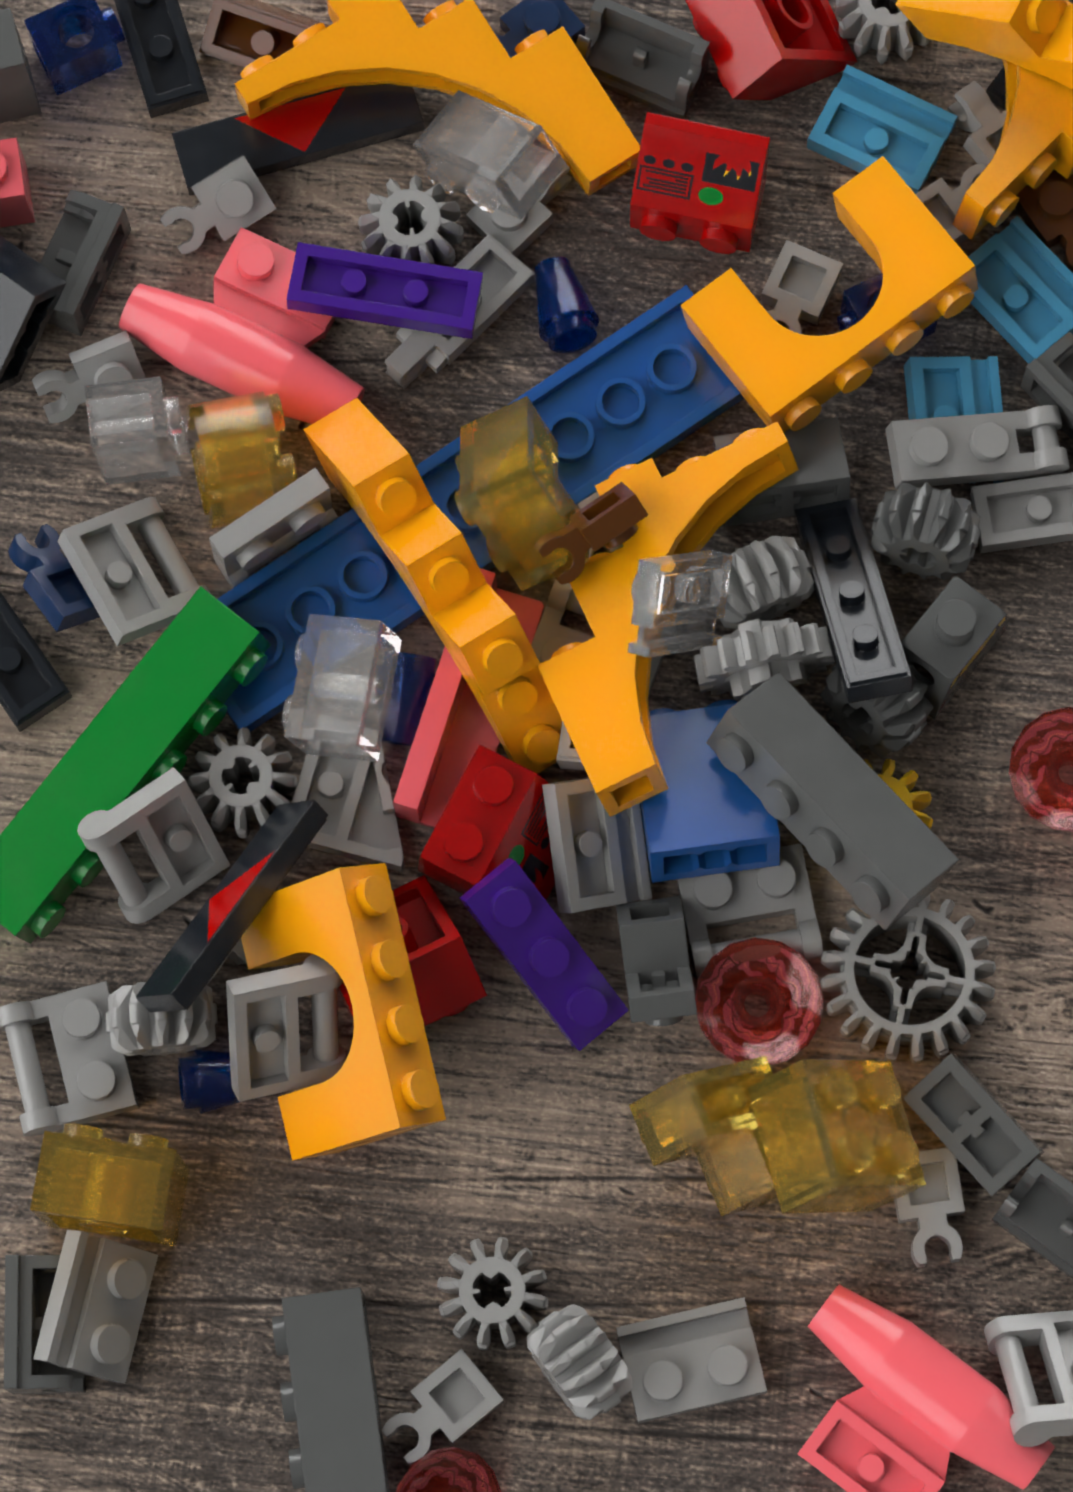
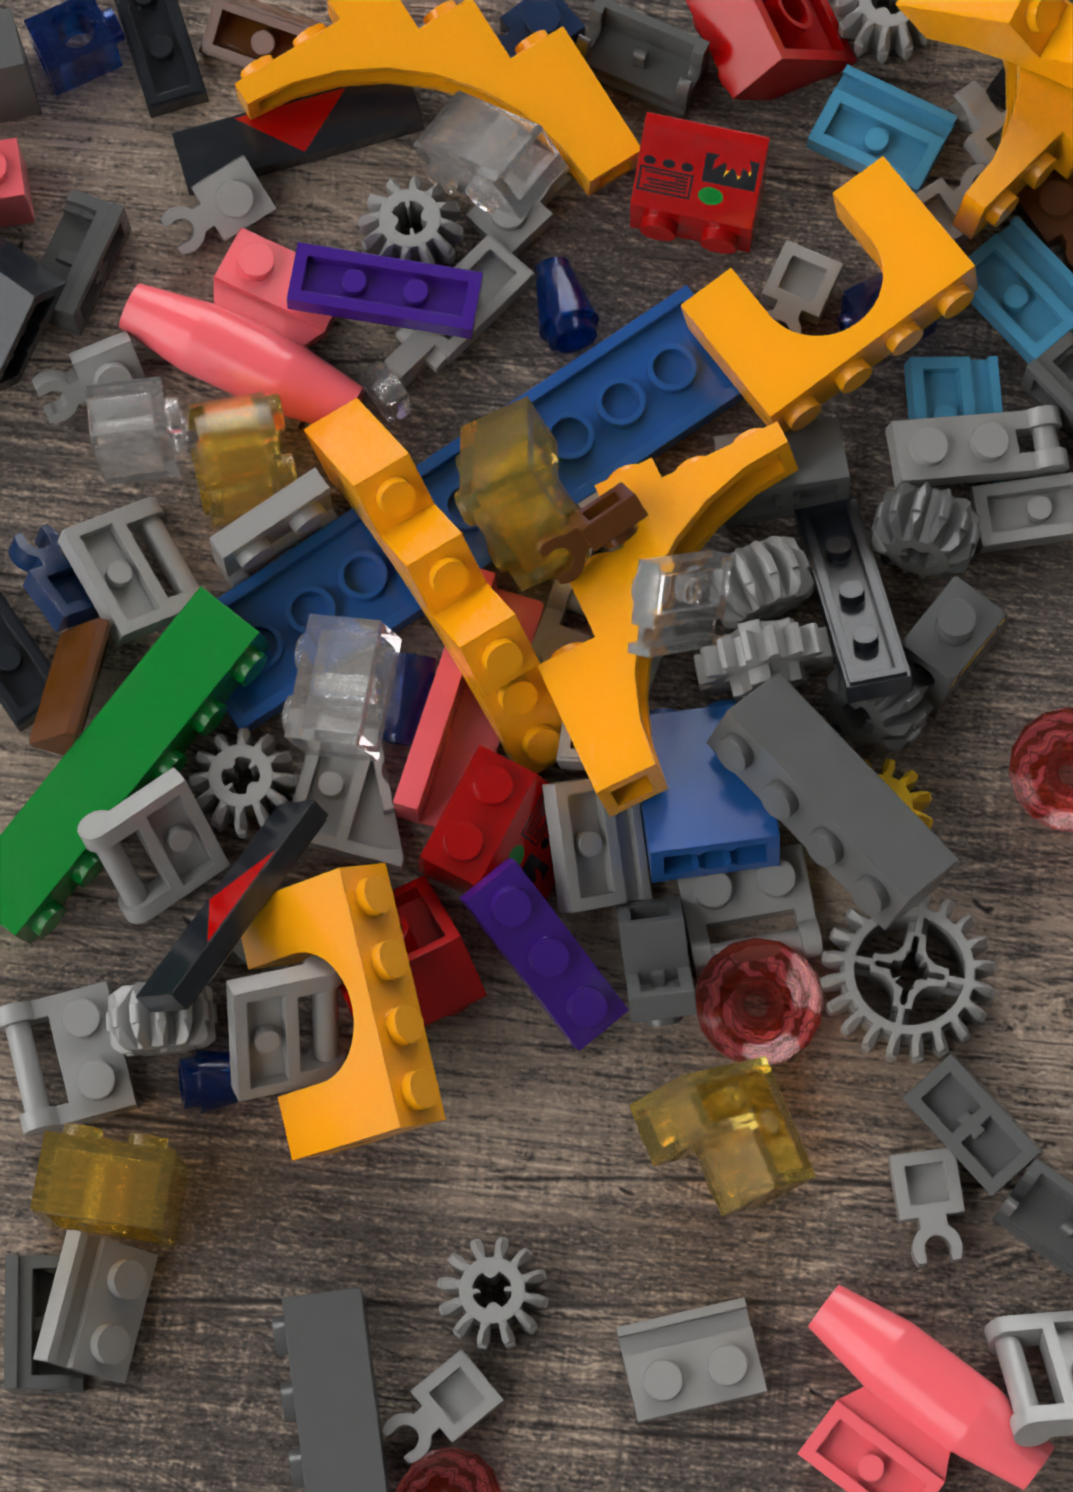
(70, 686): none -> reddish brown slope
(385, 391): none -> clear tile
(580, 1362): light grey gear -> none
(836, 1136): clear yellow brick -> none

